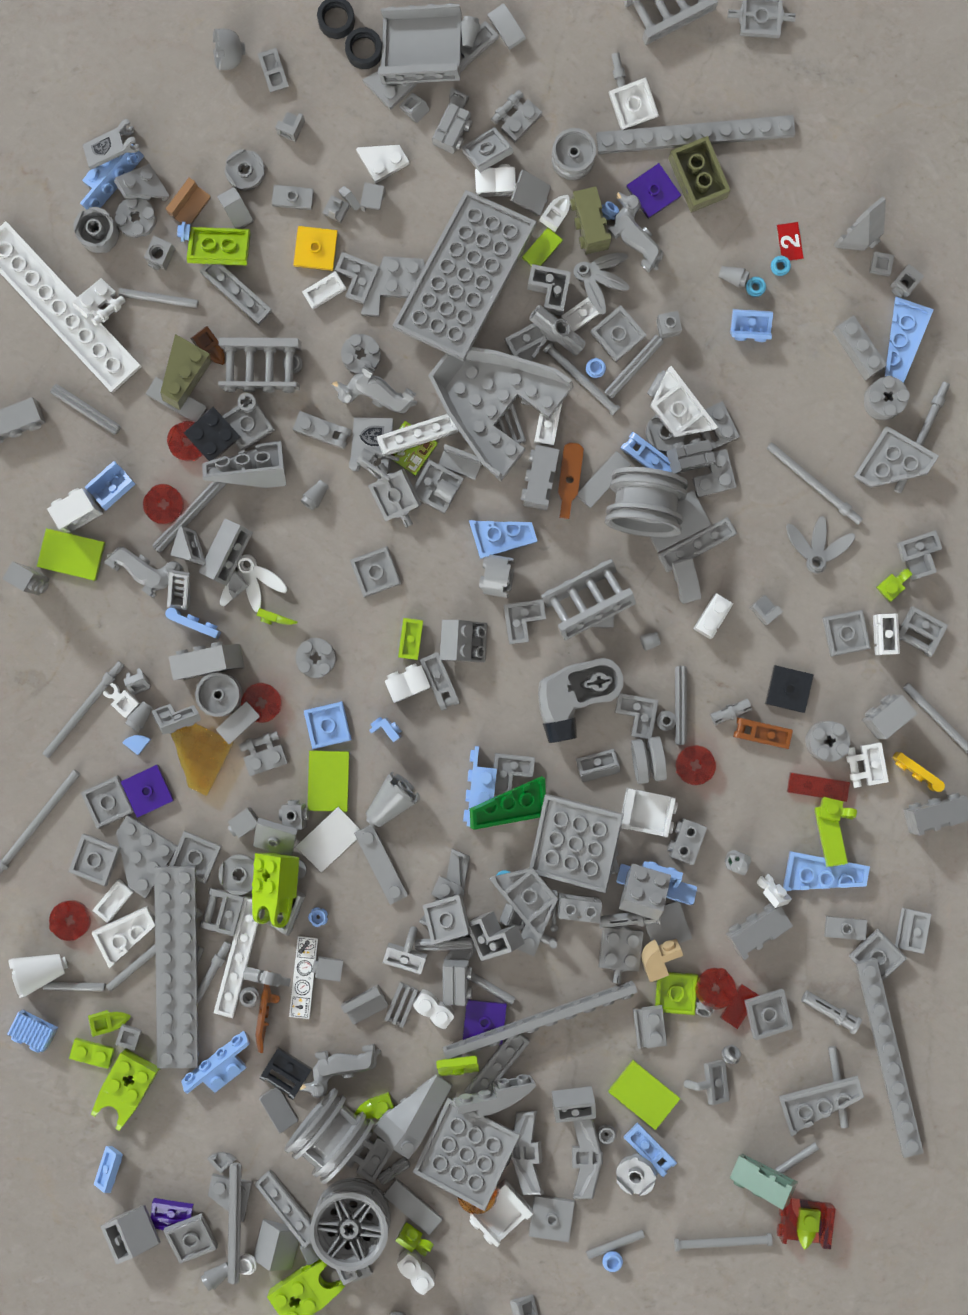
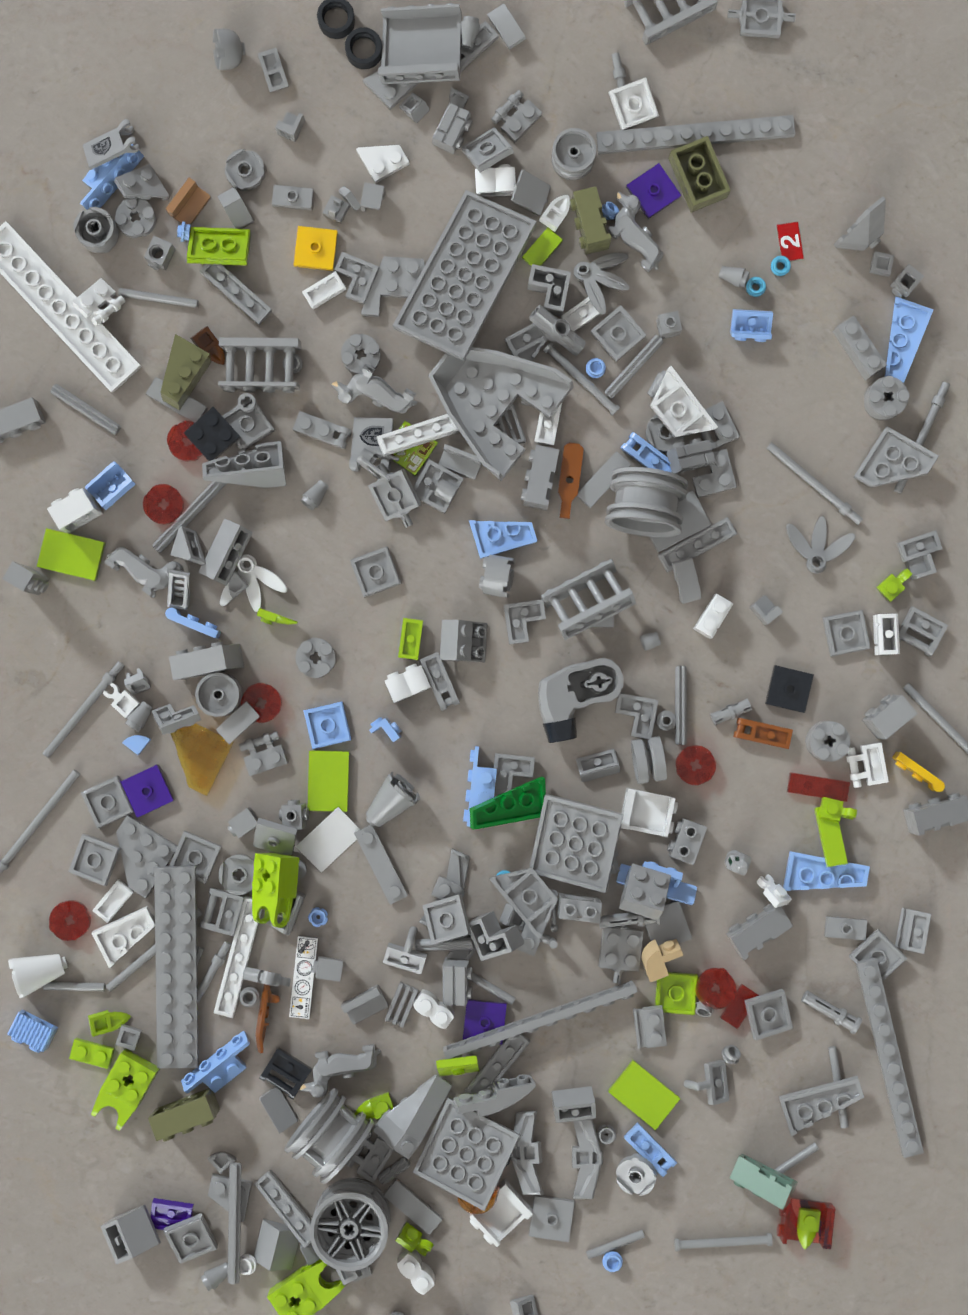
(108, 1169): light blue plate -> none
(184, 1115): none -> olive brick

